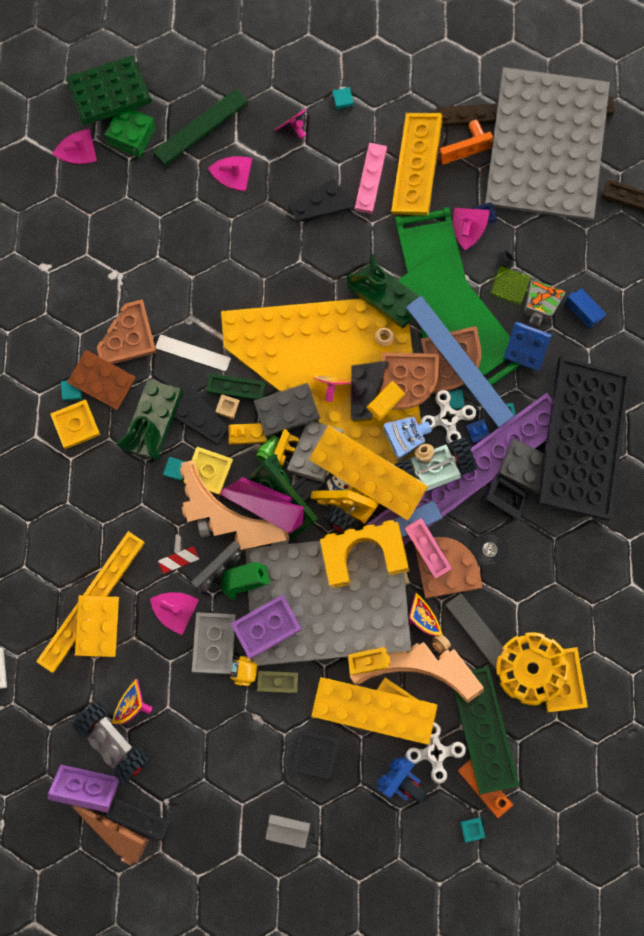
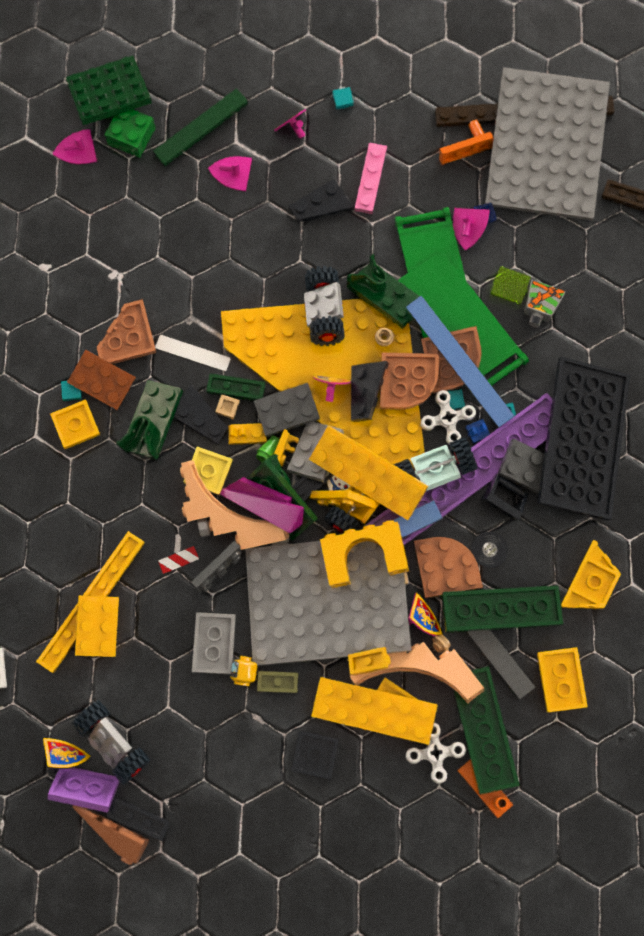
(63, 755): none -> shield
(130, 705): shield -> none
(173, 469): teal tile -> none
(174, 610): dark pink shield -> none
(244, 579): green piece -> none
(266, 626): medium lavender plate -> none
(287, 831): light grey panel -> none
(324, 306): none -> plate
(386, 400): yellow tile -> none
(397, 778): blue plate -> none
(405, 436): light blue torso -> none
(417, 164): yellow plate -> none
(426, 456): tan plate -> none
(428, 548): bright pink plate -> none
(472, 829): teal tile -> none
(502, 608): none -> dark green plate
(506, 259): black plate -> none
(527, 346): blue plate -> none
(528, 680): yellow plate -> none
(585, 308): blue panel -> none
(592, 581): none -> yellow wing

